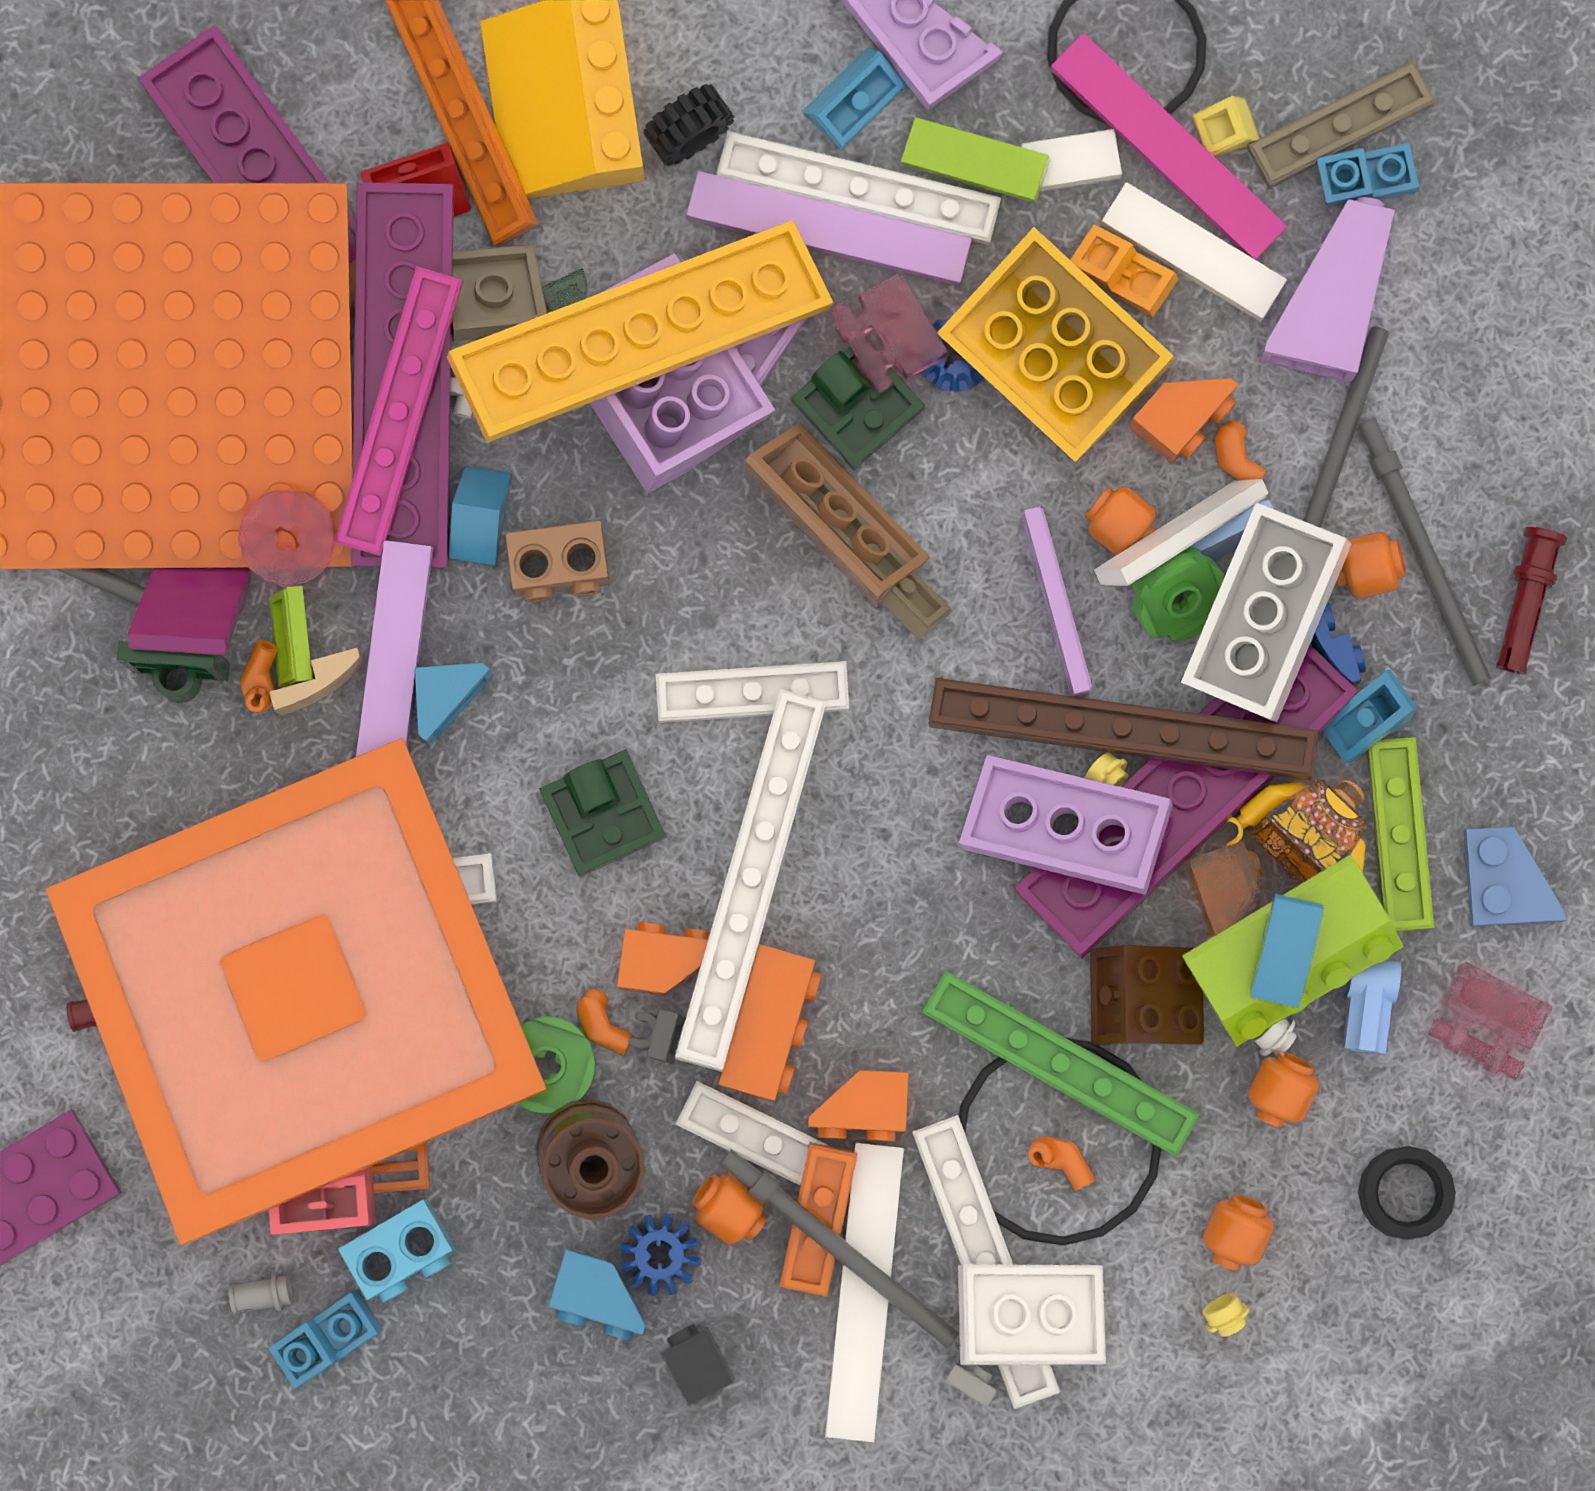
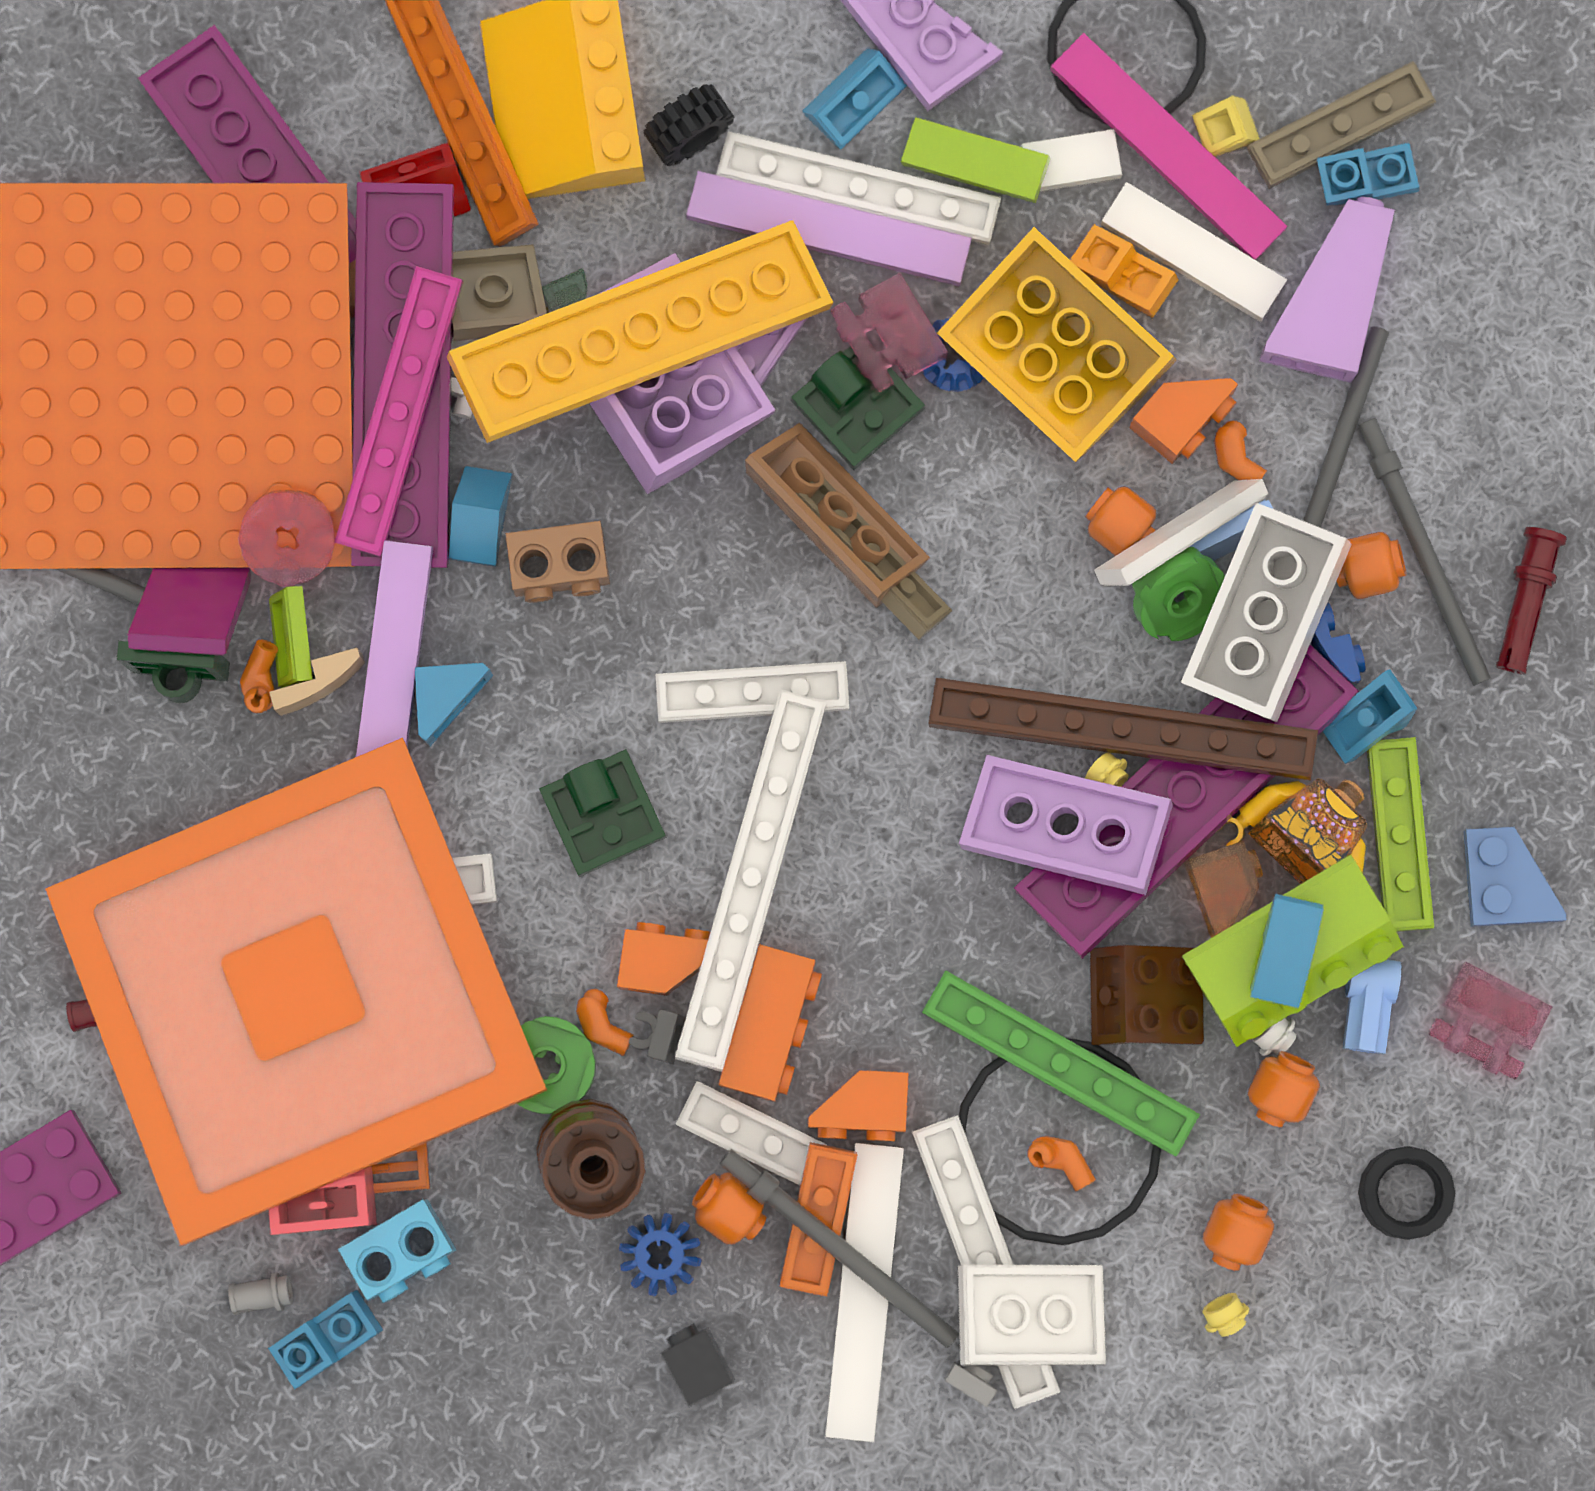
(598, 1292): dark azure slope -> none
(1056, 602): lavender tile -> none

